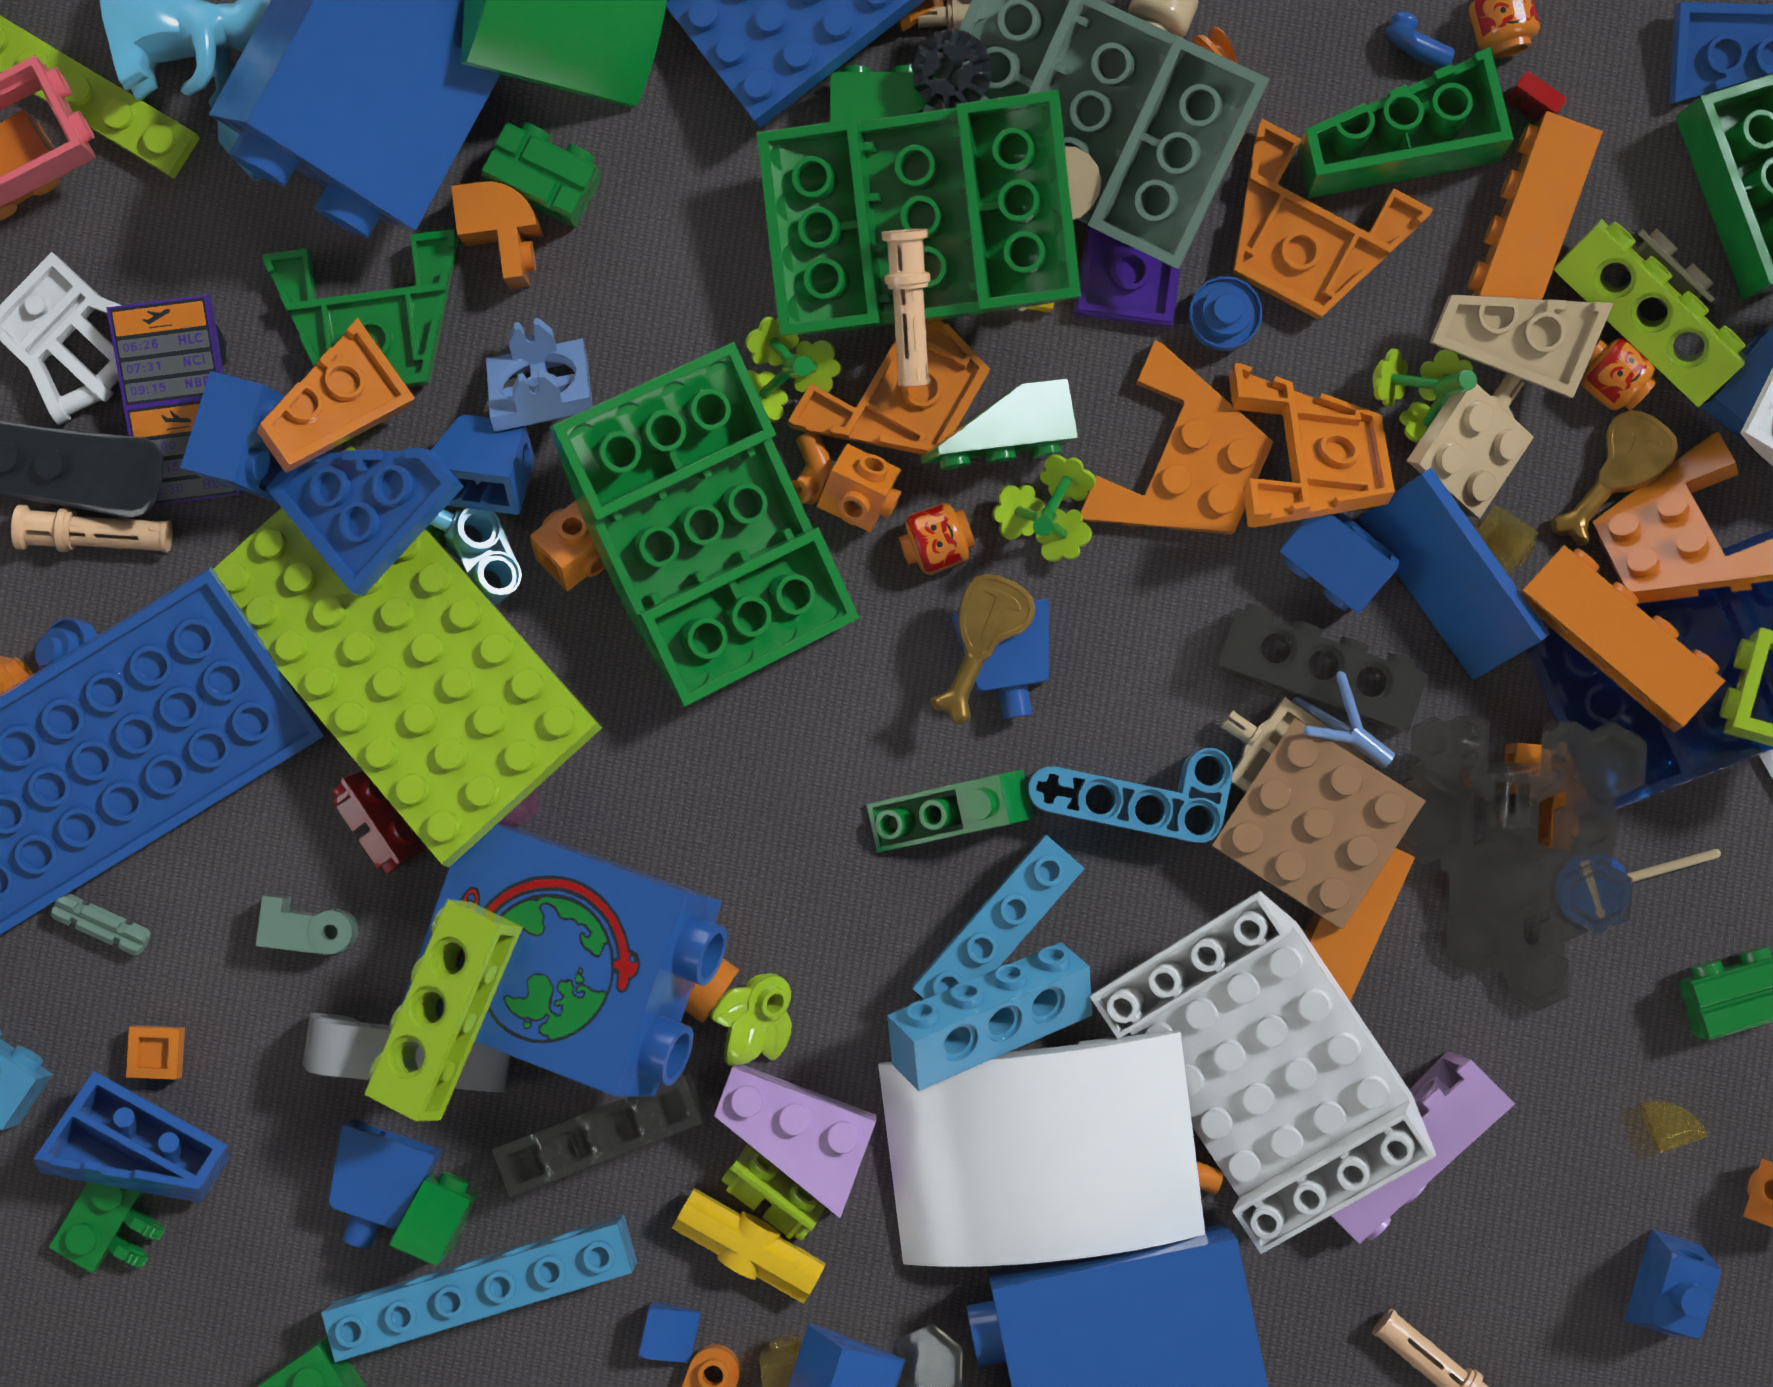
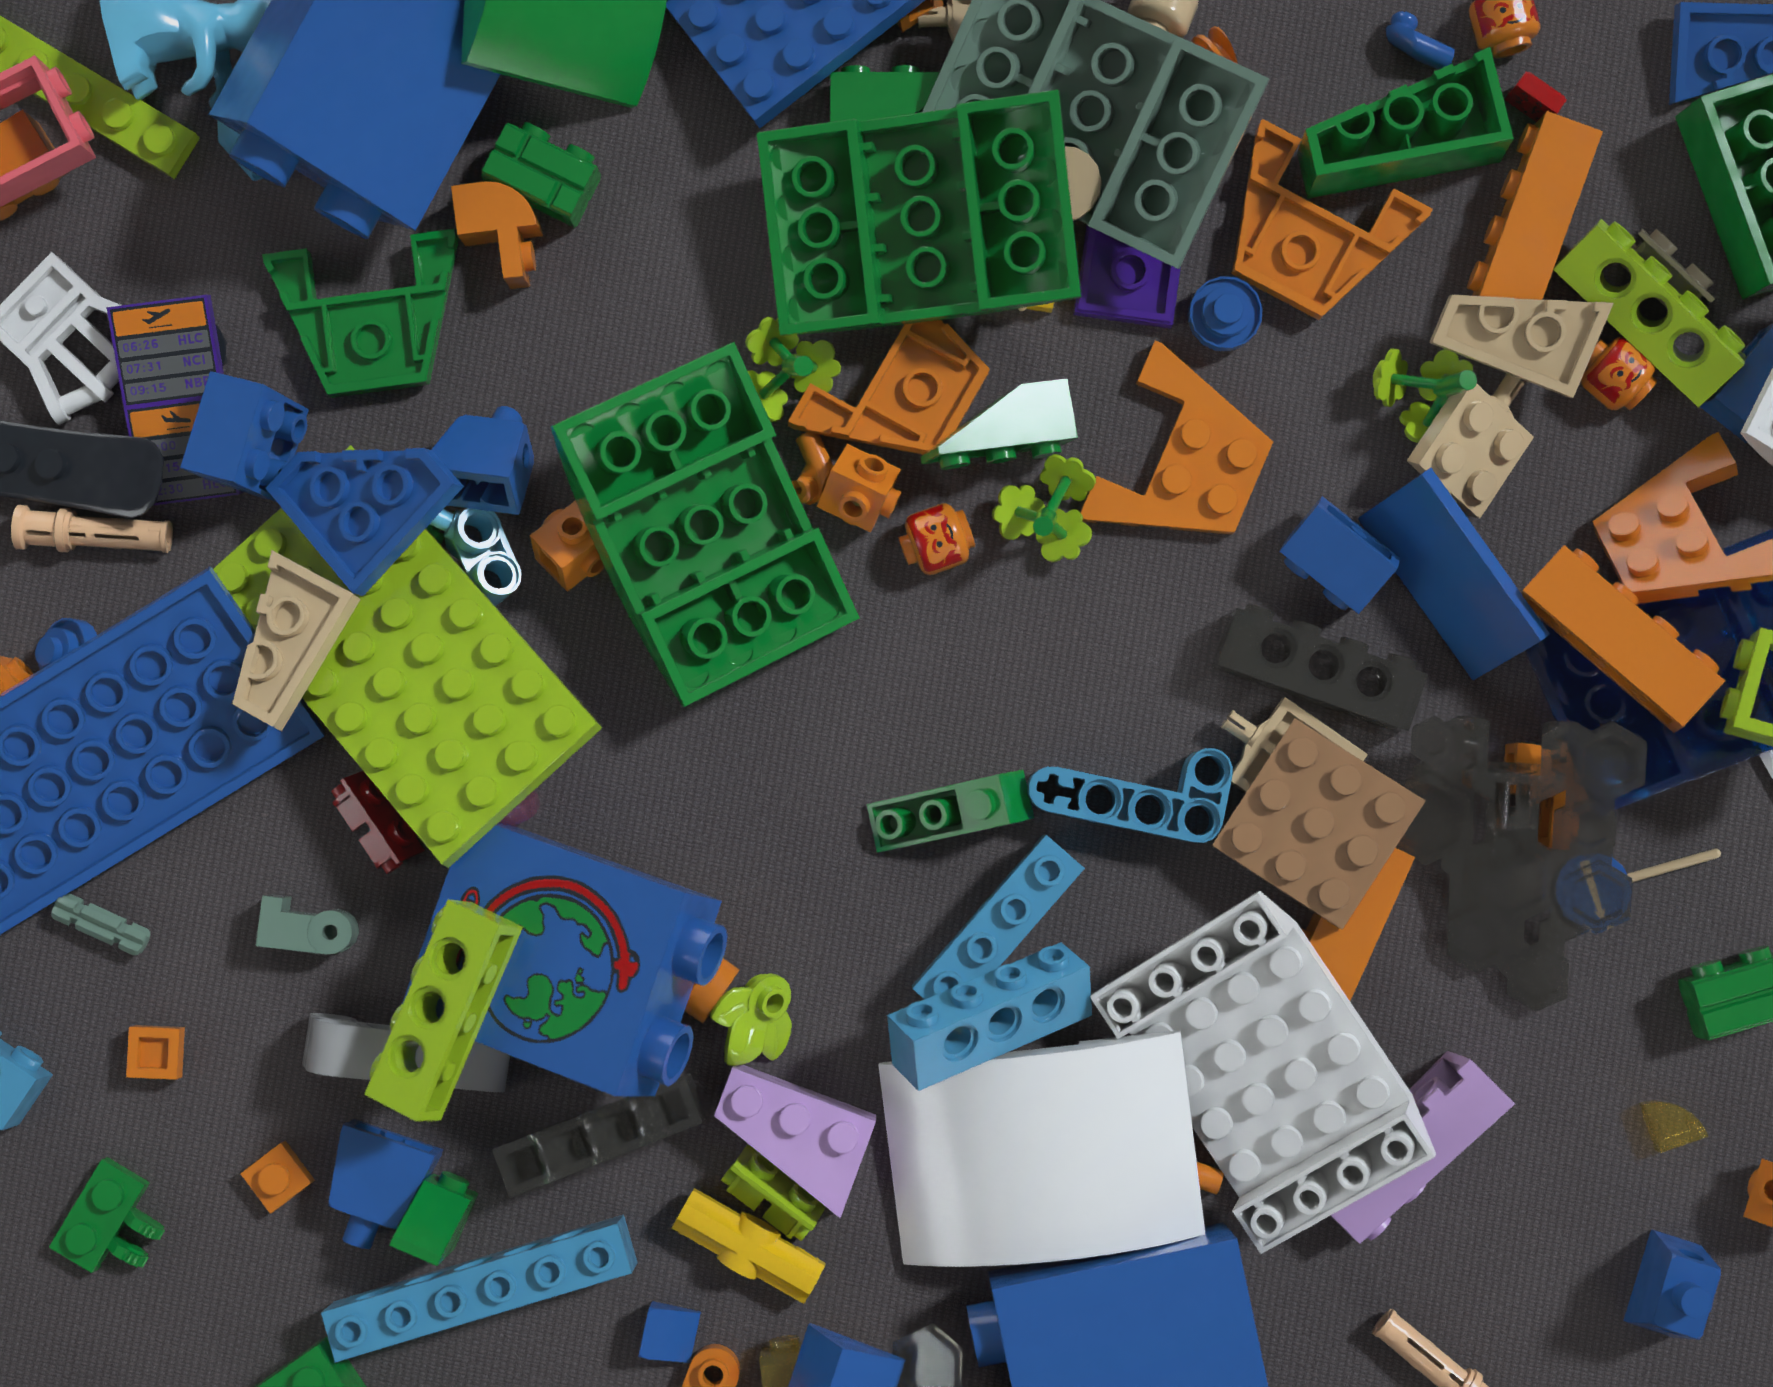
(131, 1145): blue wedge -> none
(277, 1177): none -> orange plate
(293, 636): none -> tan wing
(336, 401): orange wing -> none
(542, 394): medium blue piece -> none
(907, 280): light nougat pin -> none
(972, 79): black gear -> none
(988, 614): pearl gold piece -> none
(1016, 664): blue torso -> none
(1332, 448): orange wing -> none
(1341, 732): medium blue plant -> none
(1508, 537): clear yellow brick -> none
(1637, 455): pearl gold piece -> none

